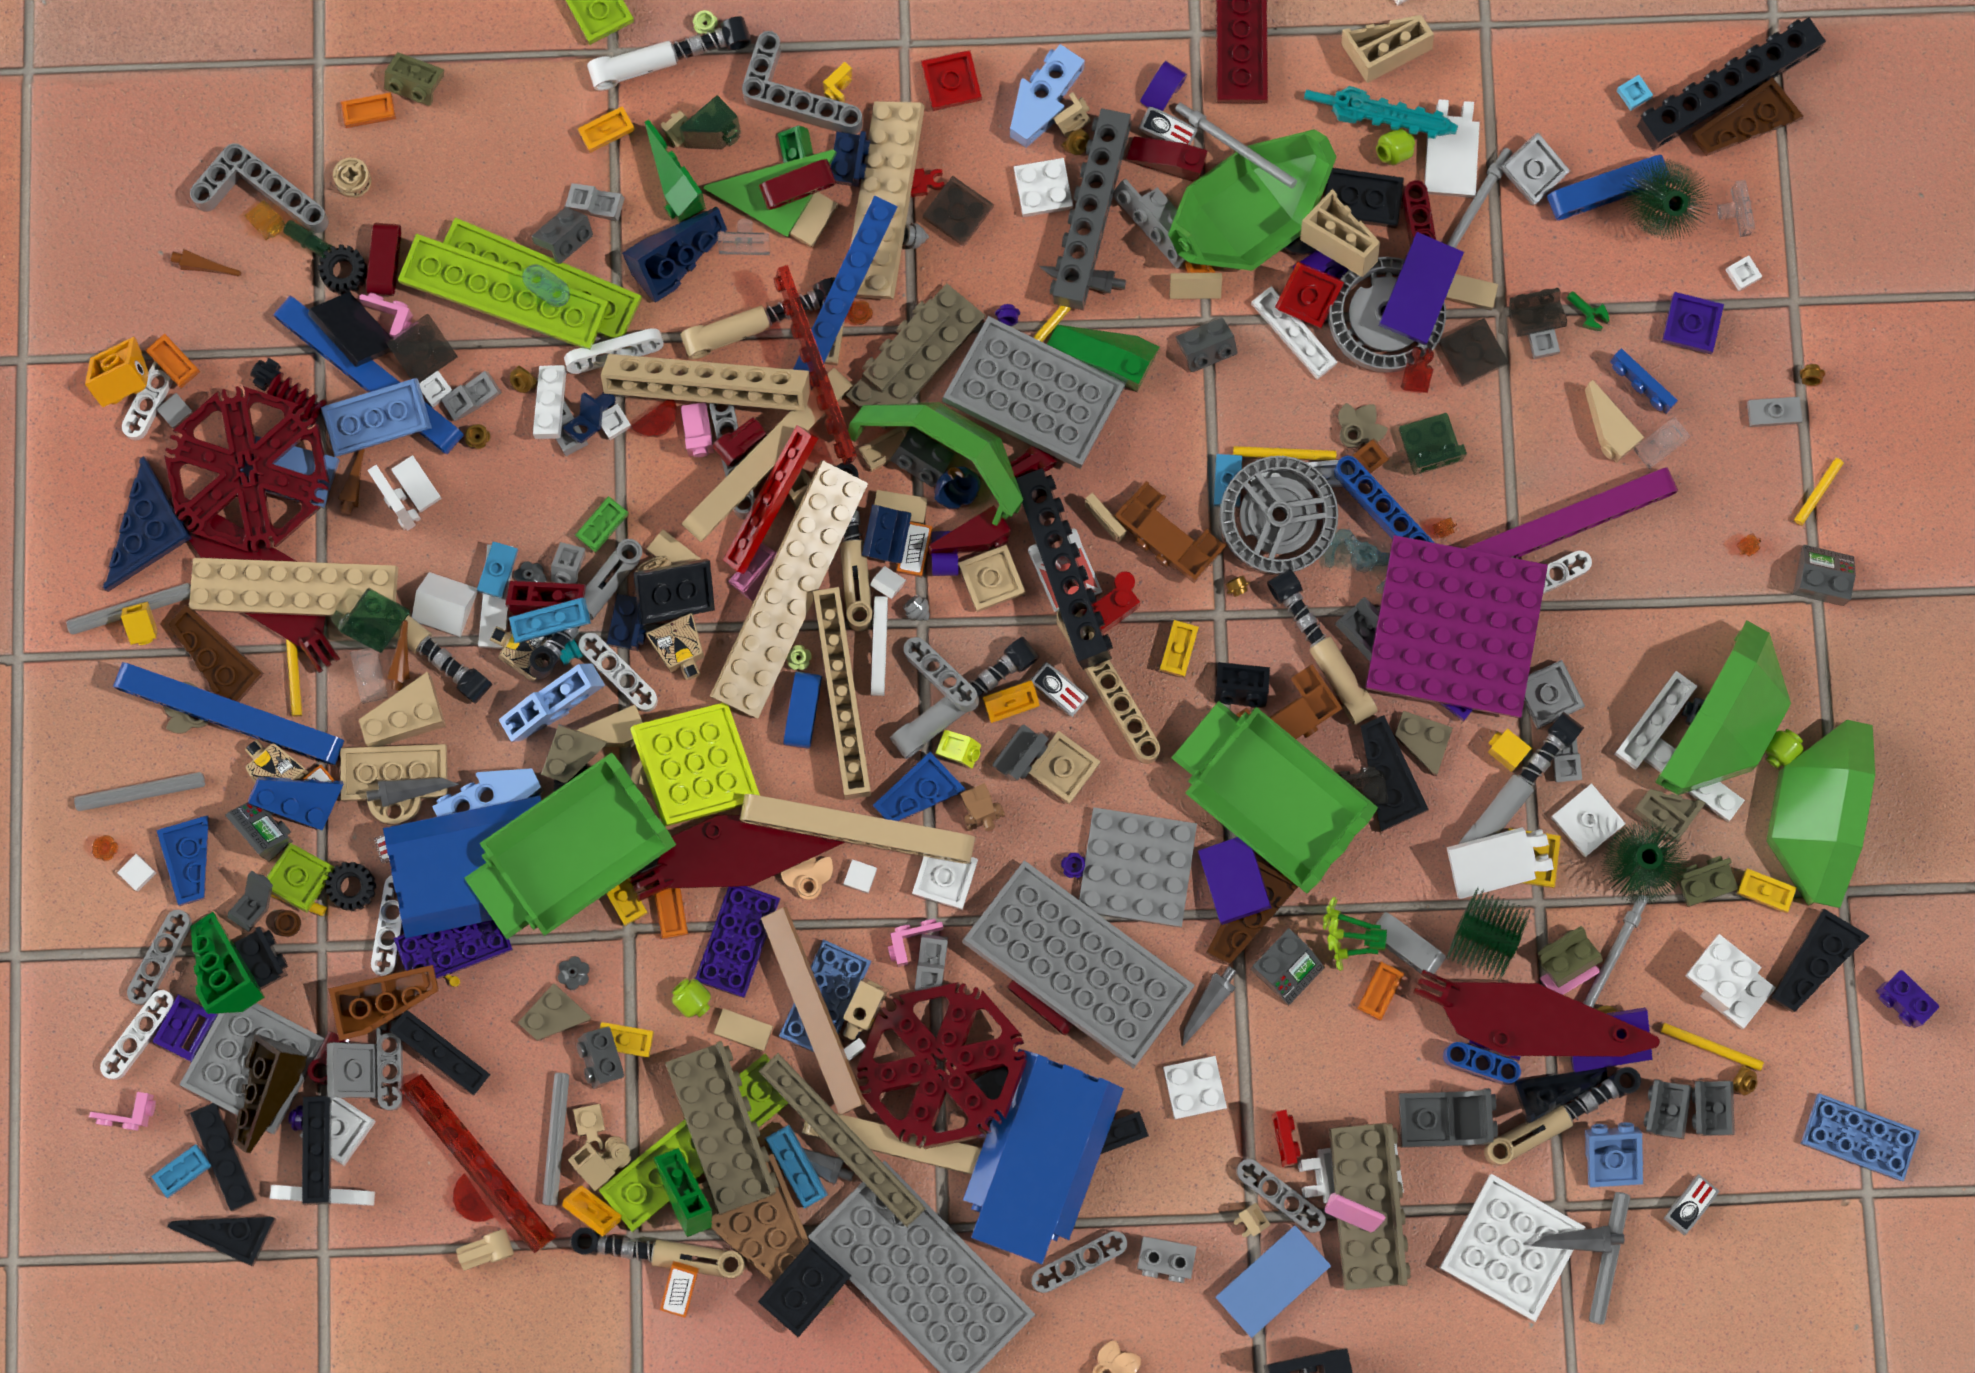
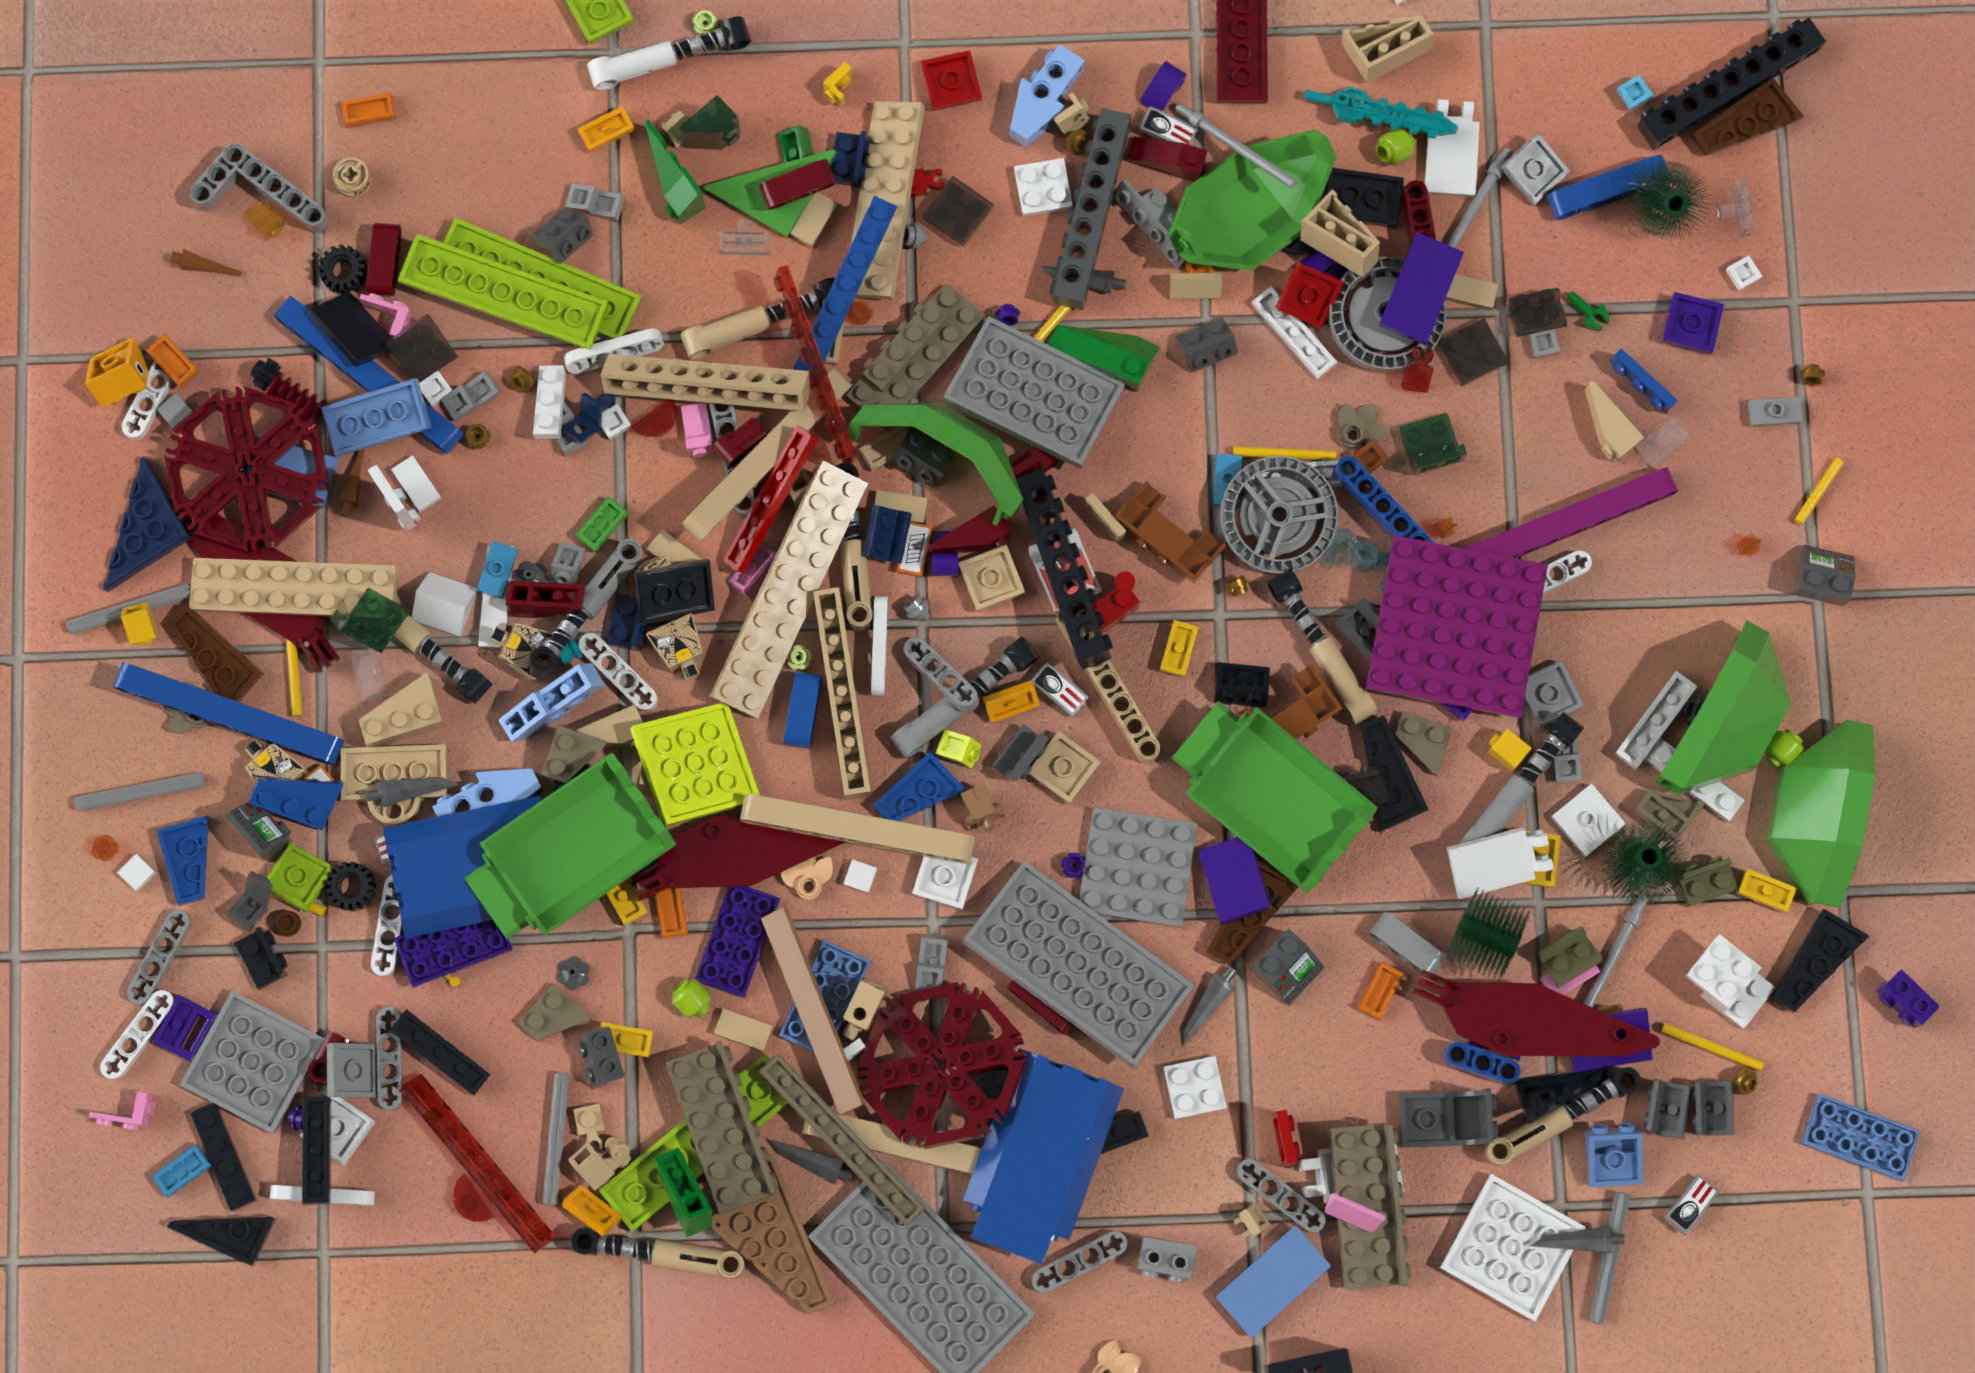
(221, 973): green wedge -> none
(271, 1079): dark brown wedge -> none
(306, 238): clear green axle -> none
(373, 1002): dark orange wedge -> none
(400, 668): dark orange piece -> none
(412, 78): olive bracket -> none
(491, 1248): tan piece -> none
(547, 286): clear light blue plate -> none
(549, 620): dark azure tile -> none
(667, 256): dark blue wedge -> none
(679, 1289): tile -> none
(792, 96): light grey beam -> none
(796, 1166): dark azure tile -> none
(804, 1288): black tile -> none
(888, 582): white tile -> none
(897, 950): bright pink bracket -> none
(957, 487): dark blue hair -> none
(1374, 937): plant -> none

